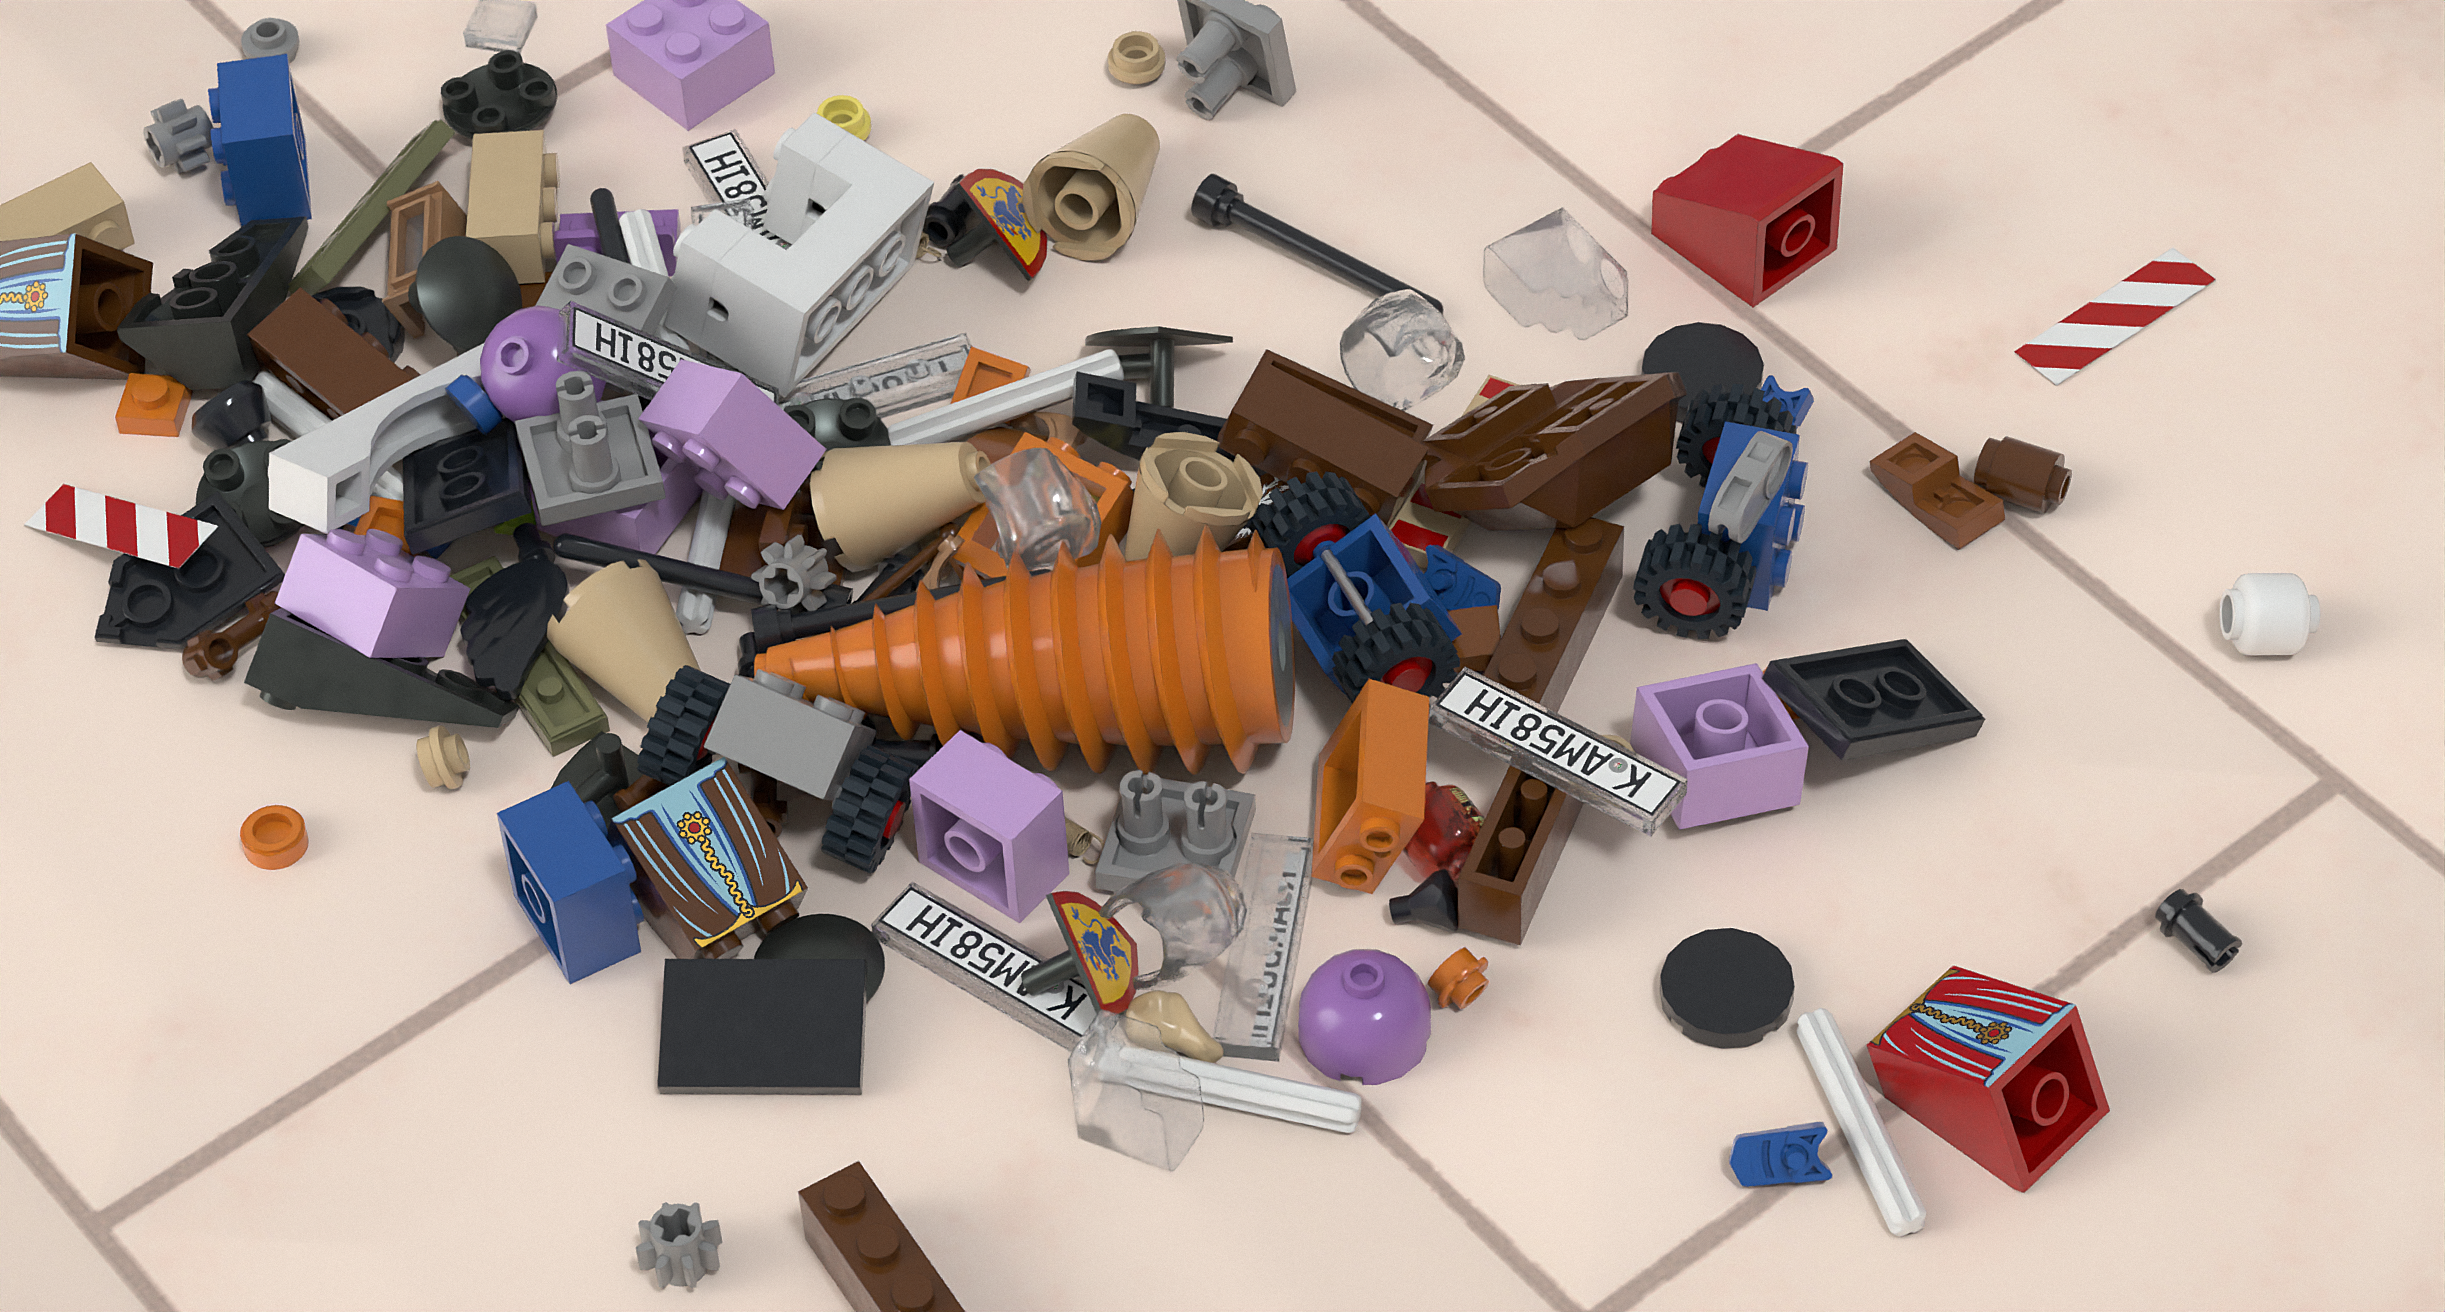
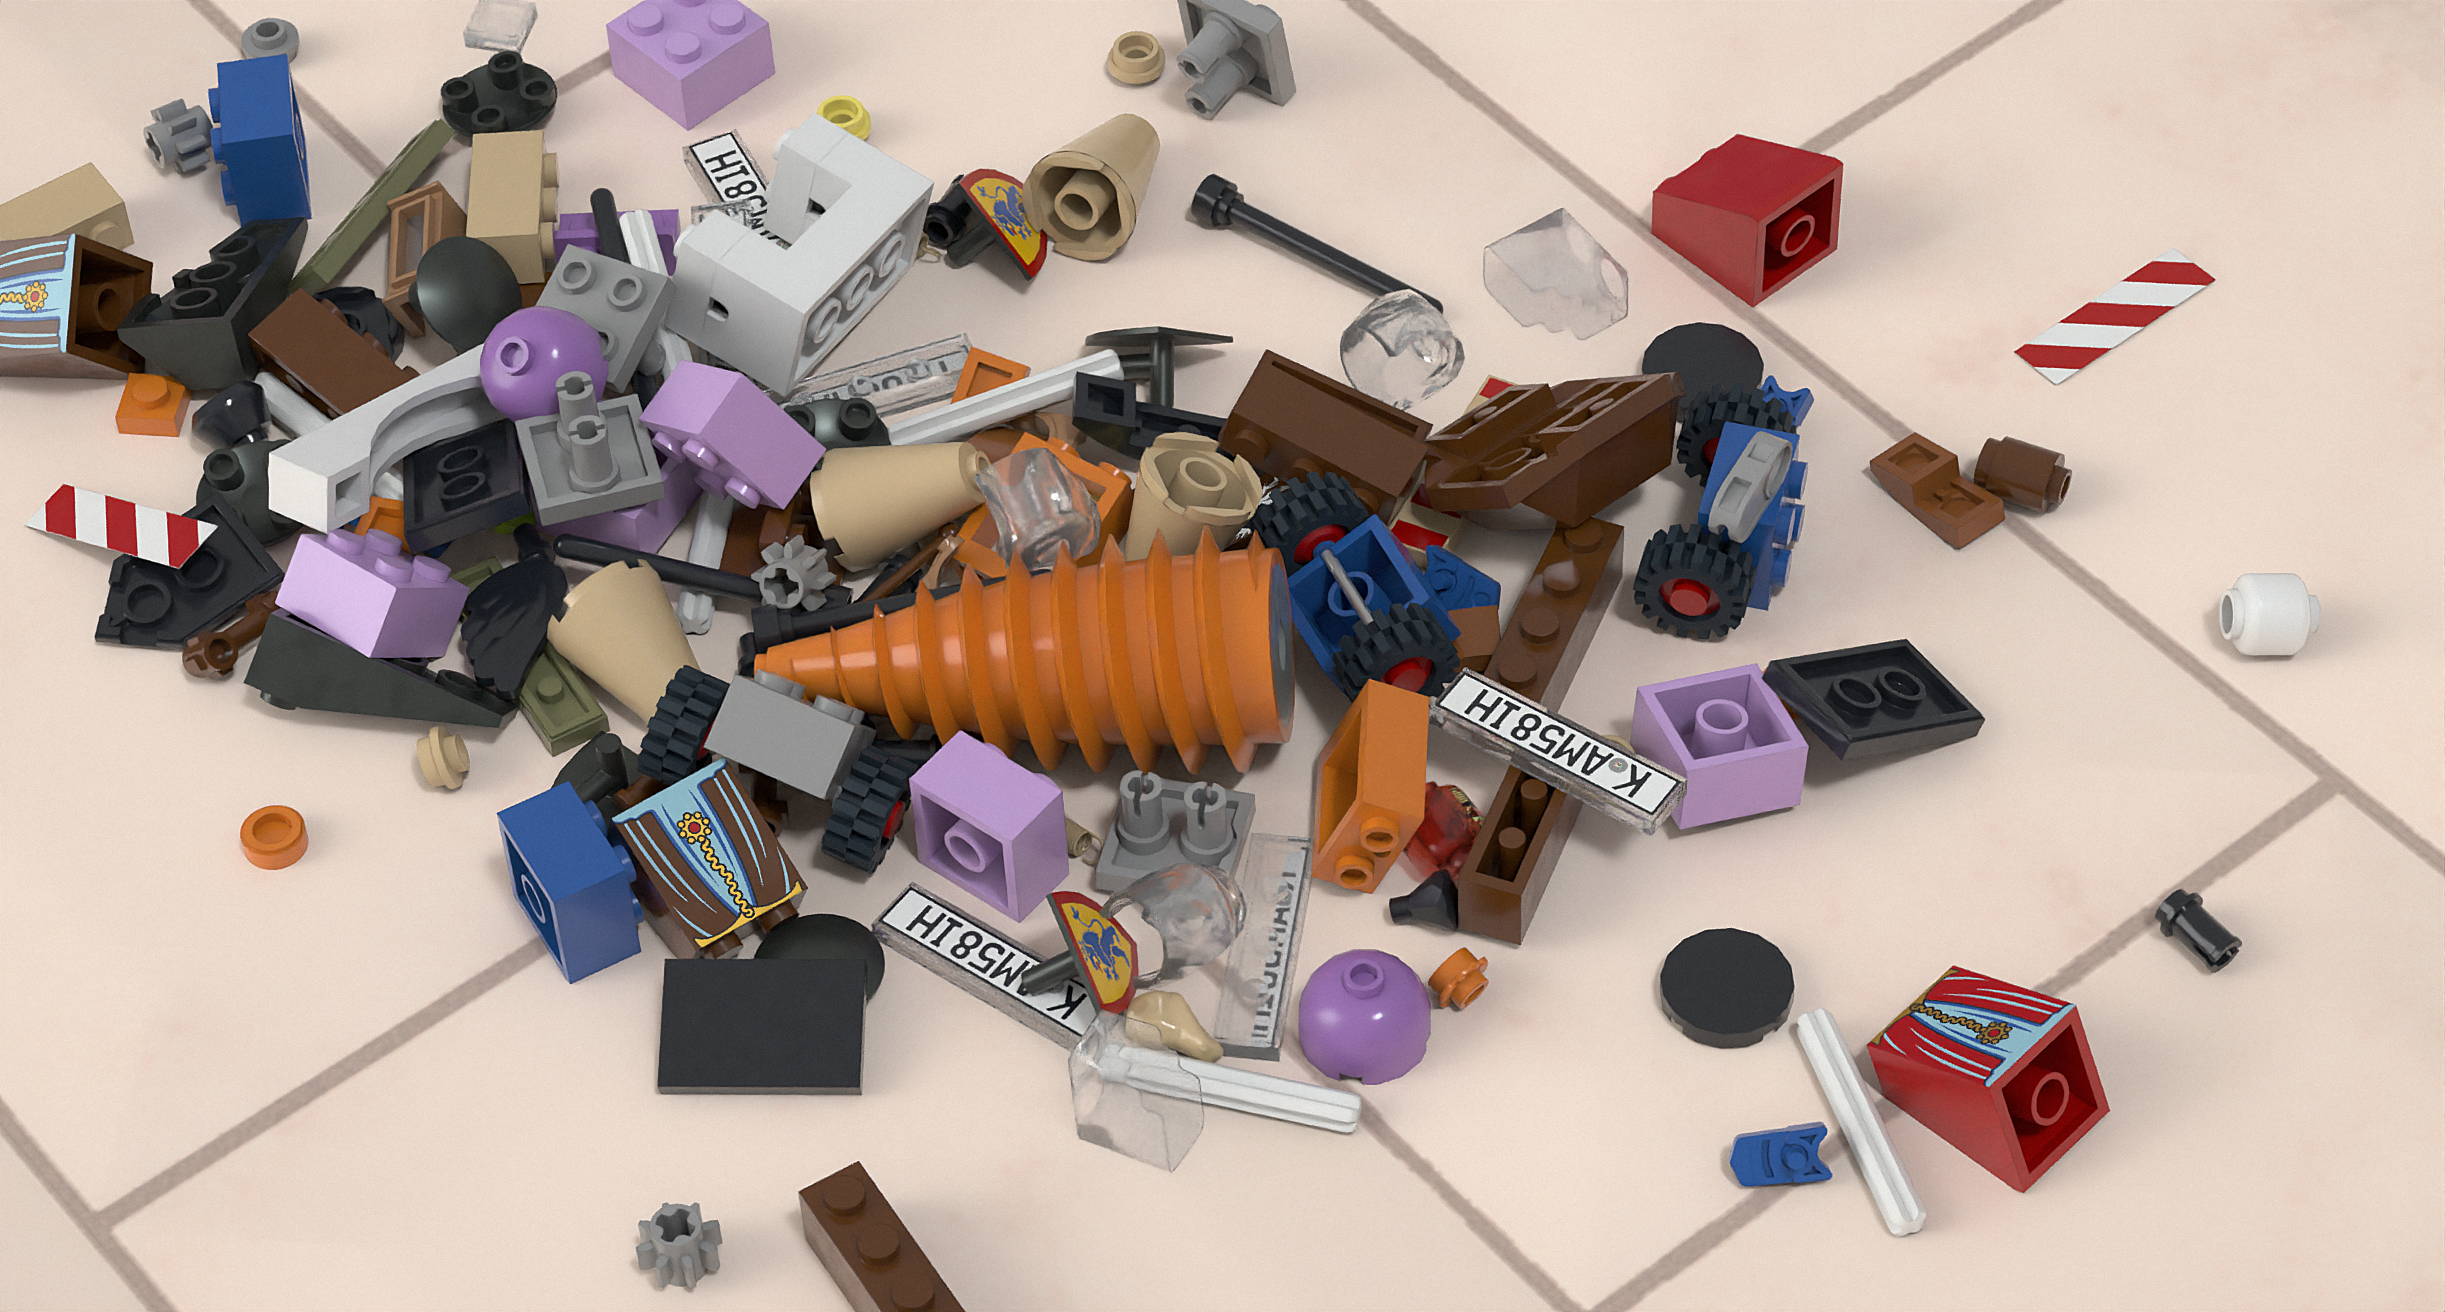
(474, 403): blue tile -> none
(624, 353): tile -> none

